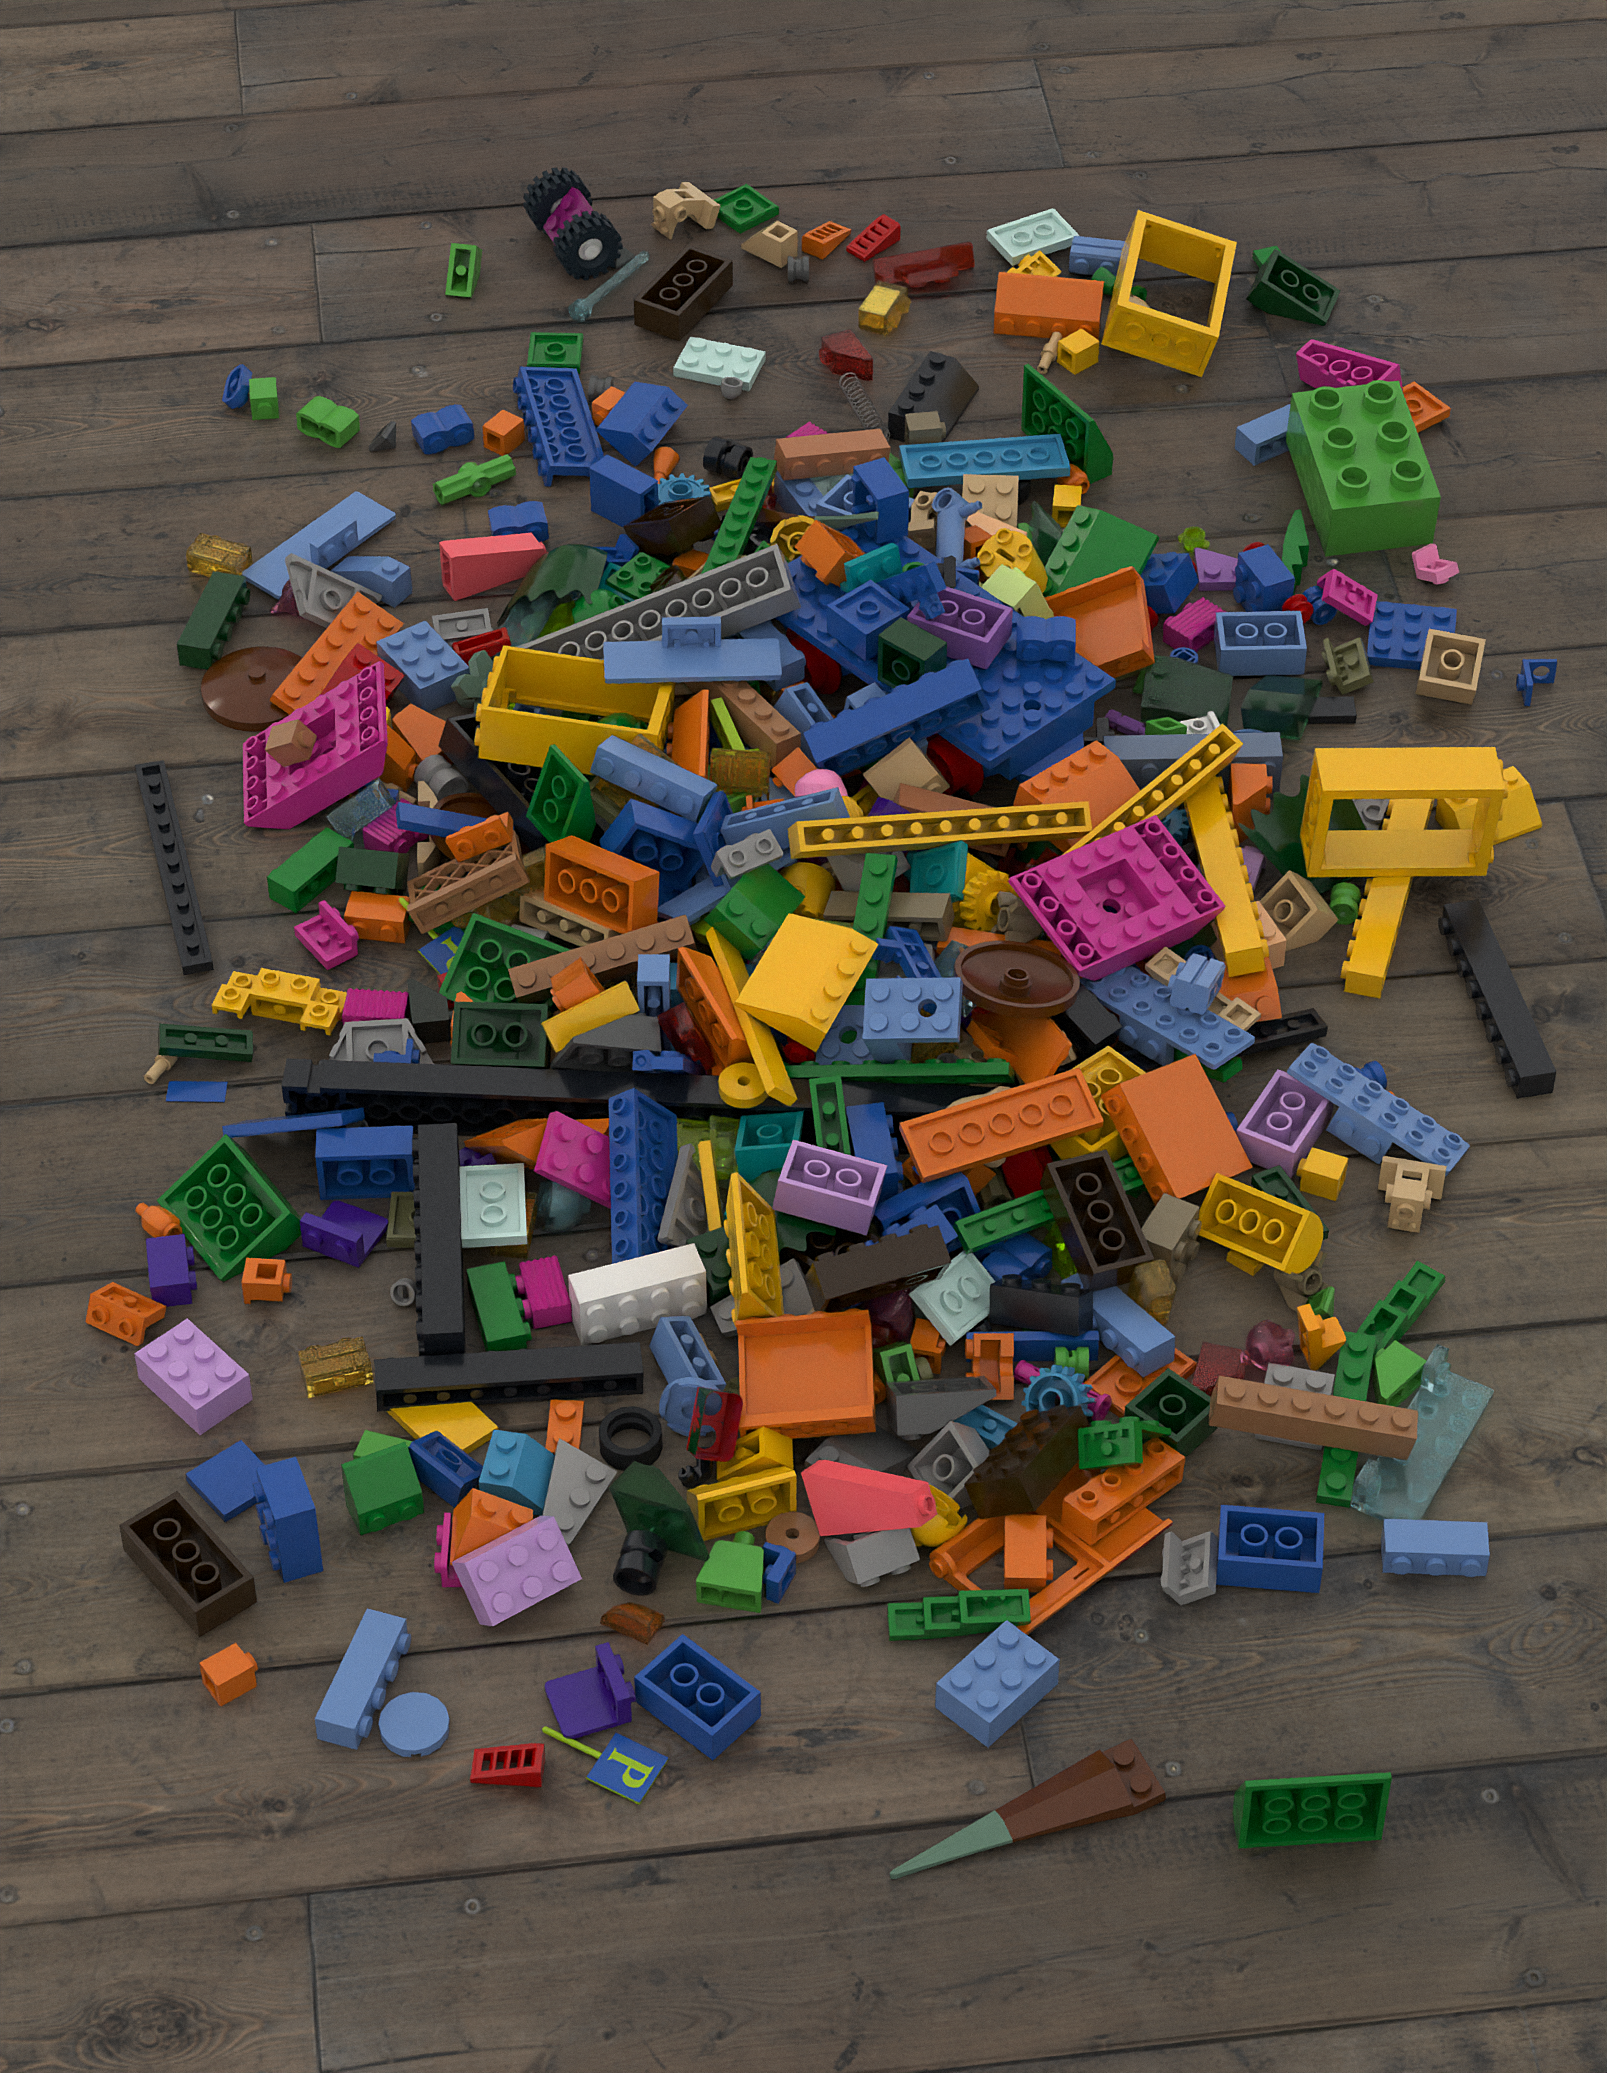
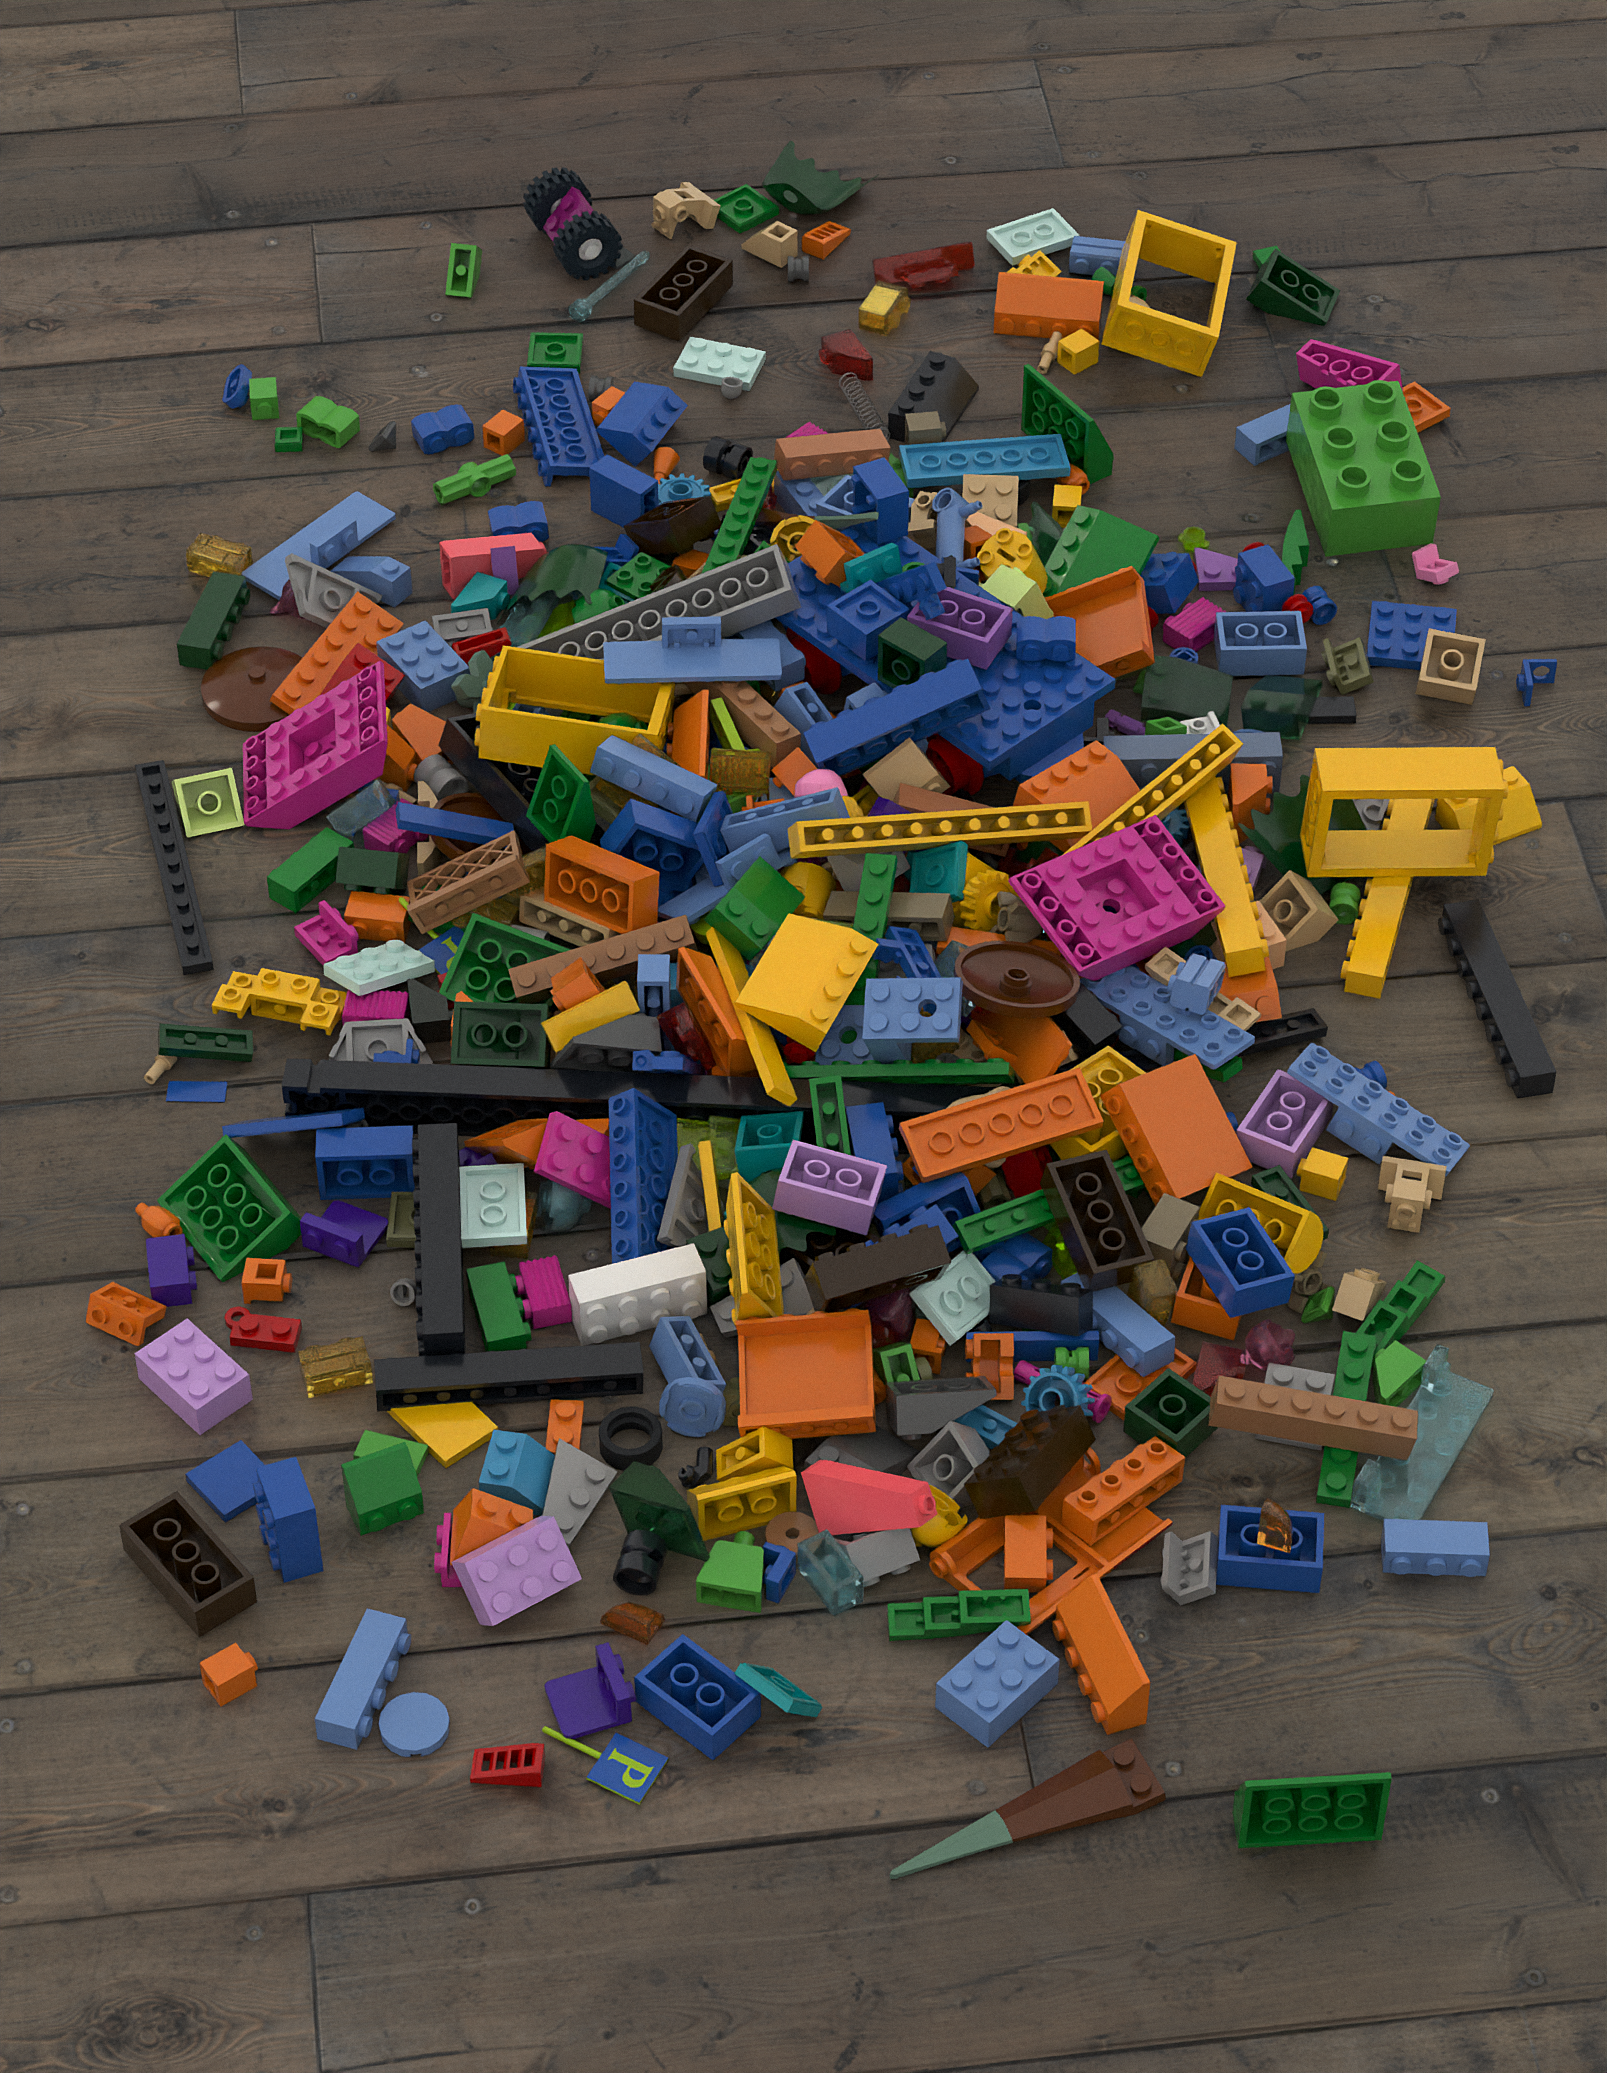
(208, 802): none -> yellowish green slope
(263, 1330): none -> red hinge
(289, 439): none -> green tile
(290, 742): medium nougat brick -> none
(378, 967): none -> light aqua plate
(444, 1467): blue slope -> none
(481, 593): none -> teal slope
(481, 837): orange bracket -> none
(505, 566): none -> medium lavender sticker
(726, 1434): red piece -> none
(731, 1087): yellow piece -> none
(746, 855): light grey bracket -> none
(778, 1689): none -> teal tile
(804, 189): none -> dark green piece
(830, 1572): none -> clear light blue brick
(882, 233): red slope -> none
(1102, 1657): none -> orange slope
(1116, 1444): green bracket -> none
(1199, 1307): none -> orange brick
(1240, 1262): none -> blue brick
(1275, 1527): none -> clear orange brick
(1318, 1337): light orange slope -> none
(1348, 596): dark pink bracket -> none
(1359, 1293): none -> tan slope

